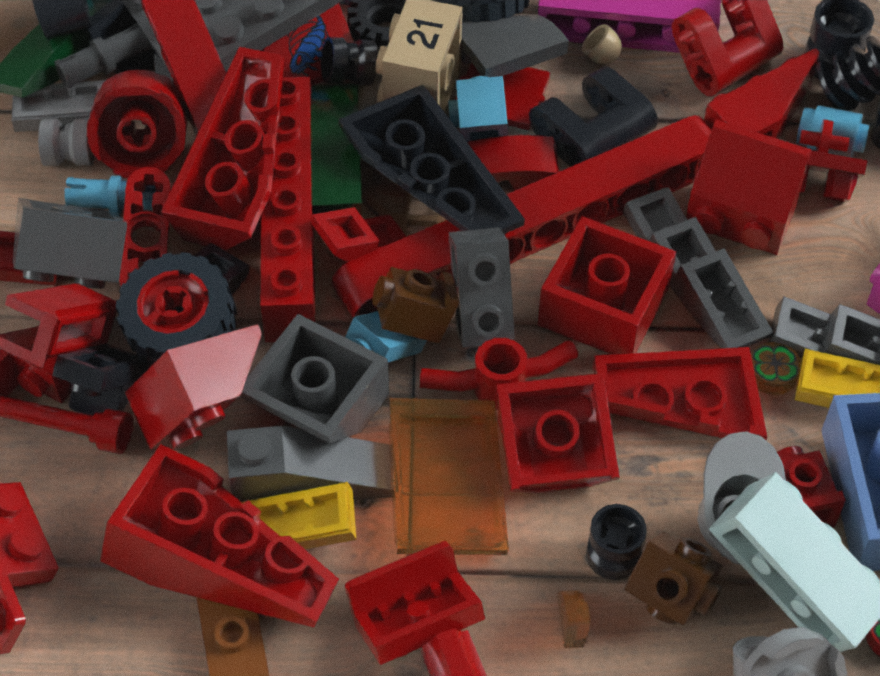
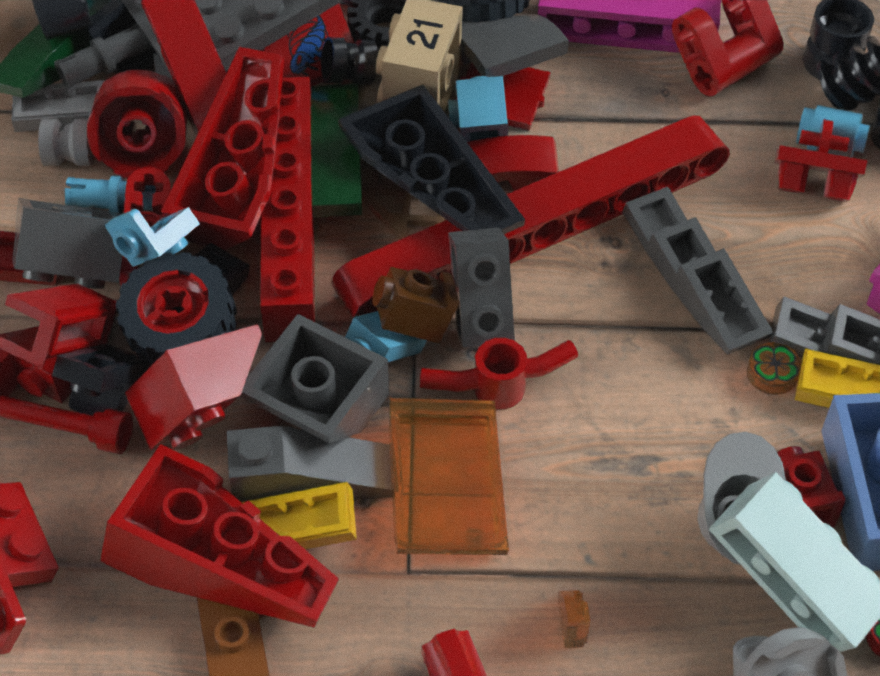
(141, 242): none -> medium azure bracket
(351, 235): red slope -> none
(412, 602): red bracket -> none
(556, 433): red slope -> none
(602, 45): tan hinge -> none
(605, 288): red brick -> none
(621, 118): black connector -> none
(624, 532): black wheel -> none
(675, 579): reddish brown brick -> none
(686, 389): red wing -> none
(747, 186): red slope -> none
(768, 99): red slope -> none

